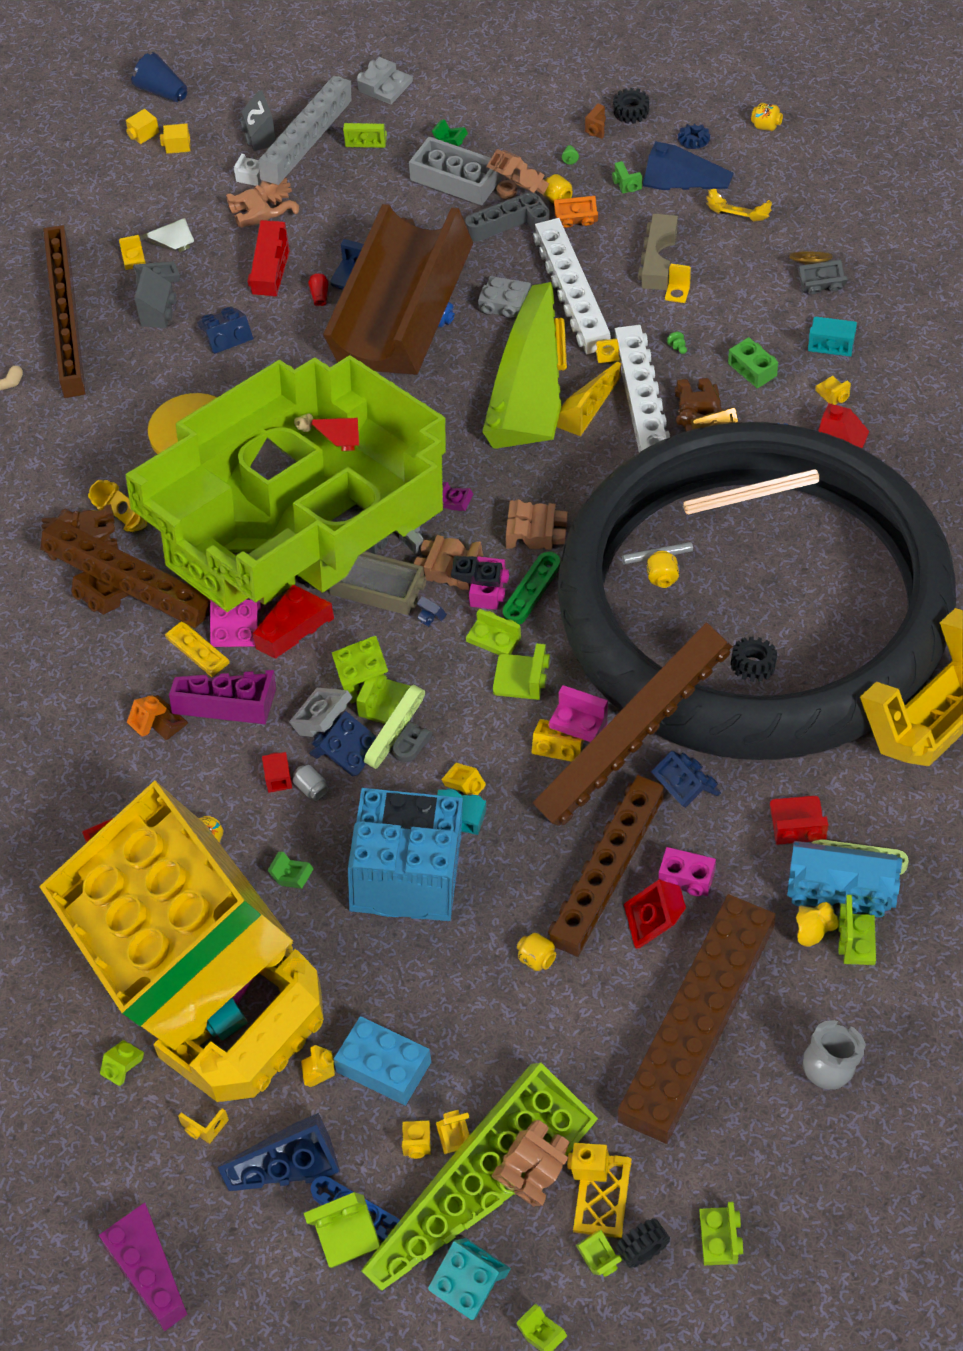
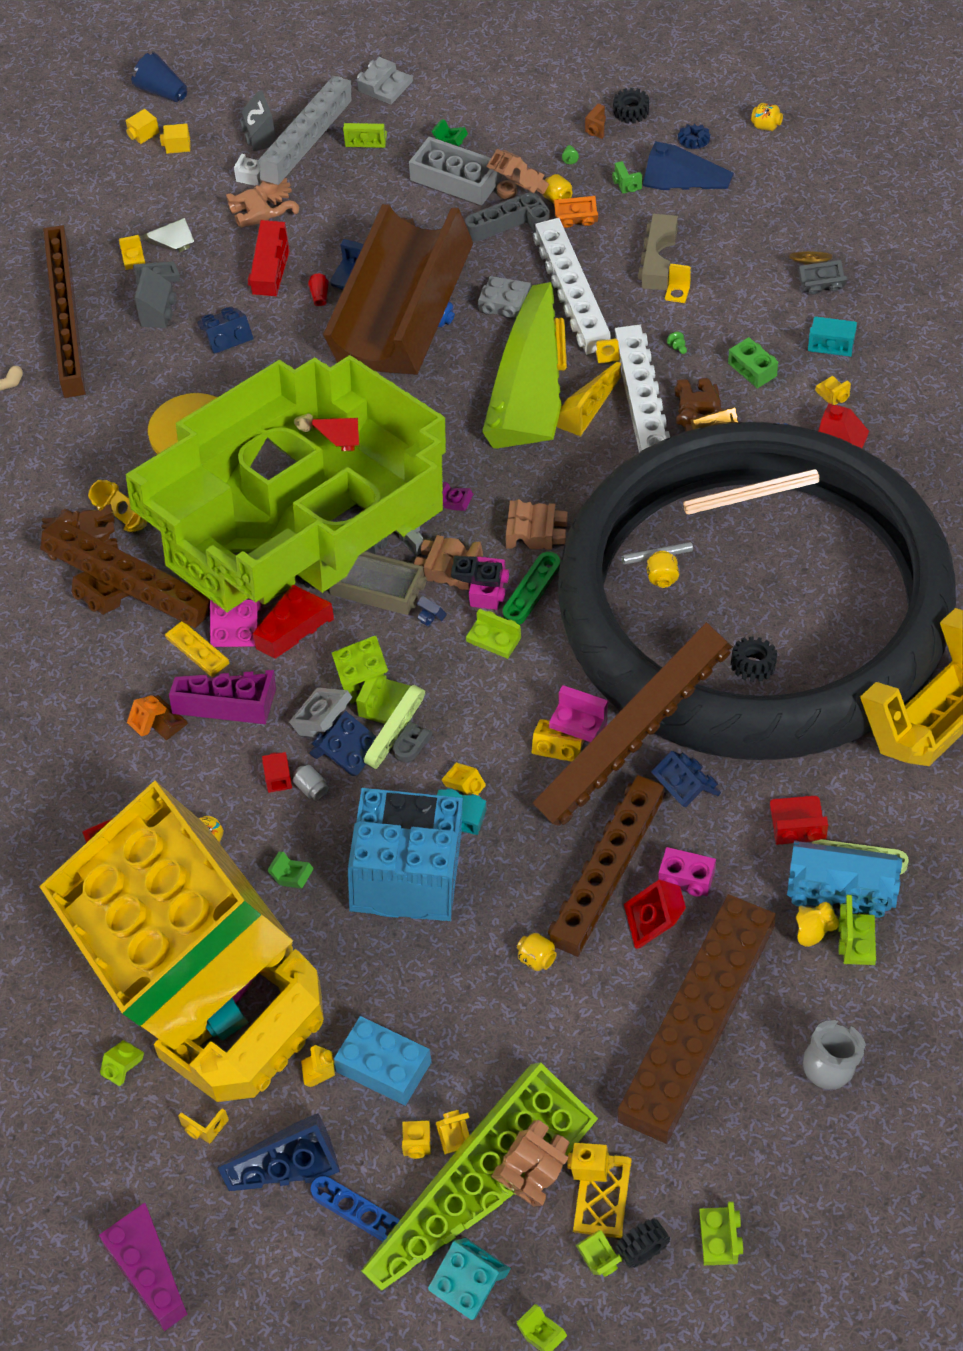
(344, 1229): lime bracket -> none
(521, 675): lime bracket -> none
(718, 204): yellow piece -> none

